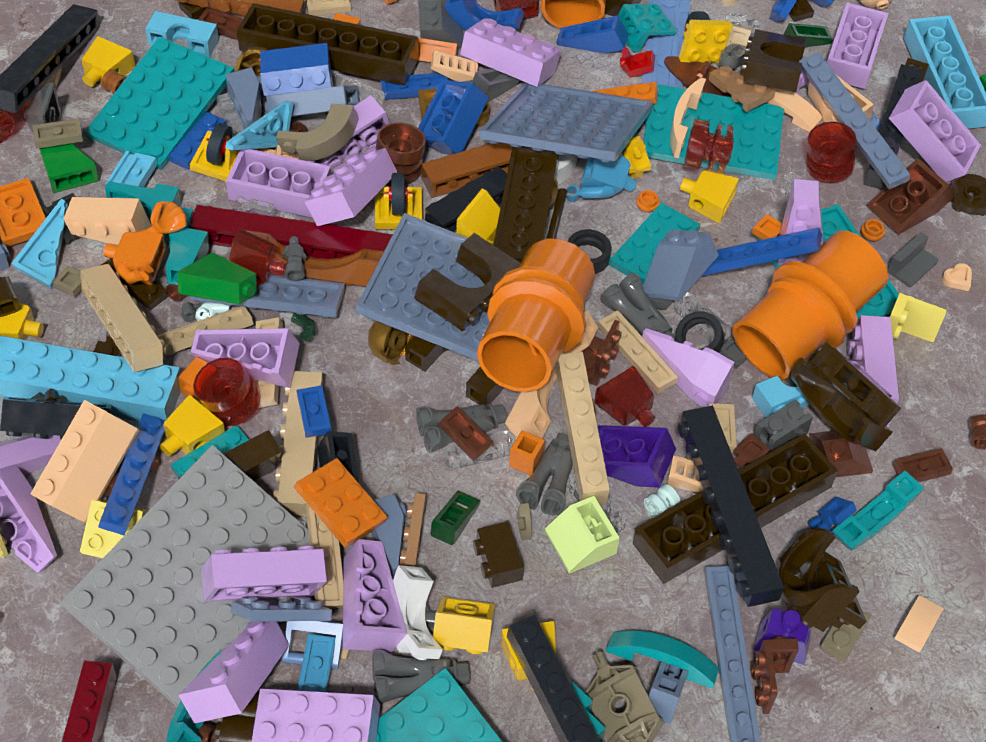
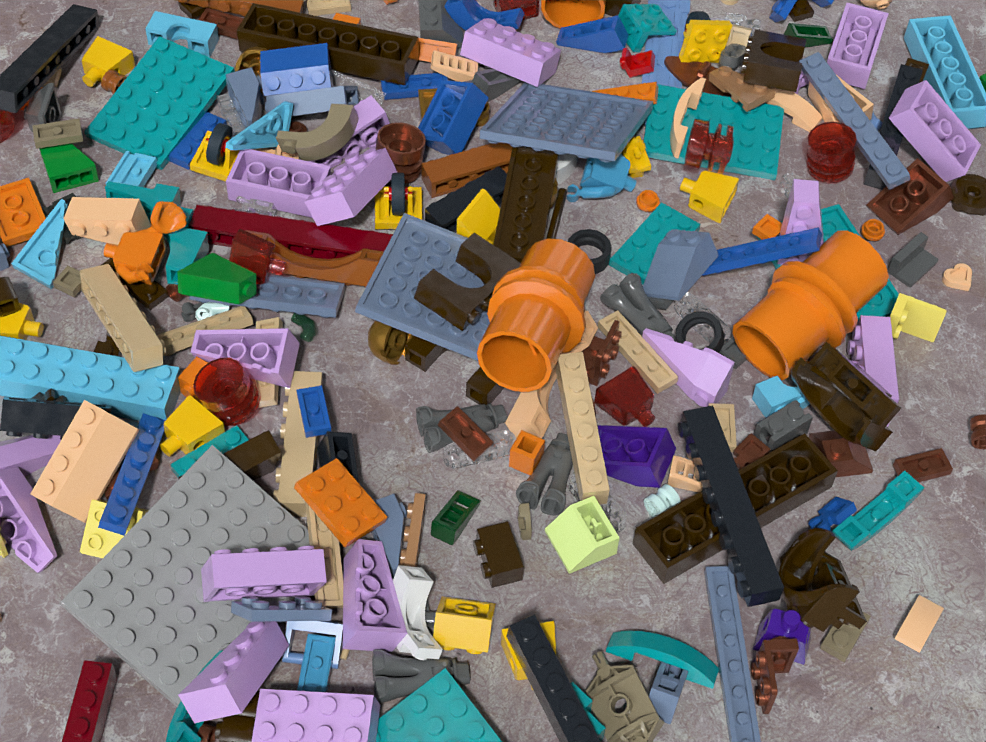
(294, 254): dark grey piece -> none

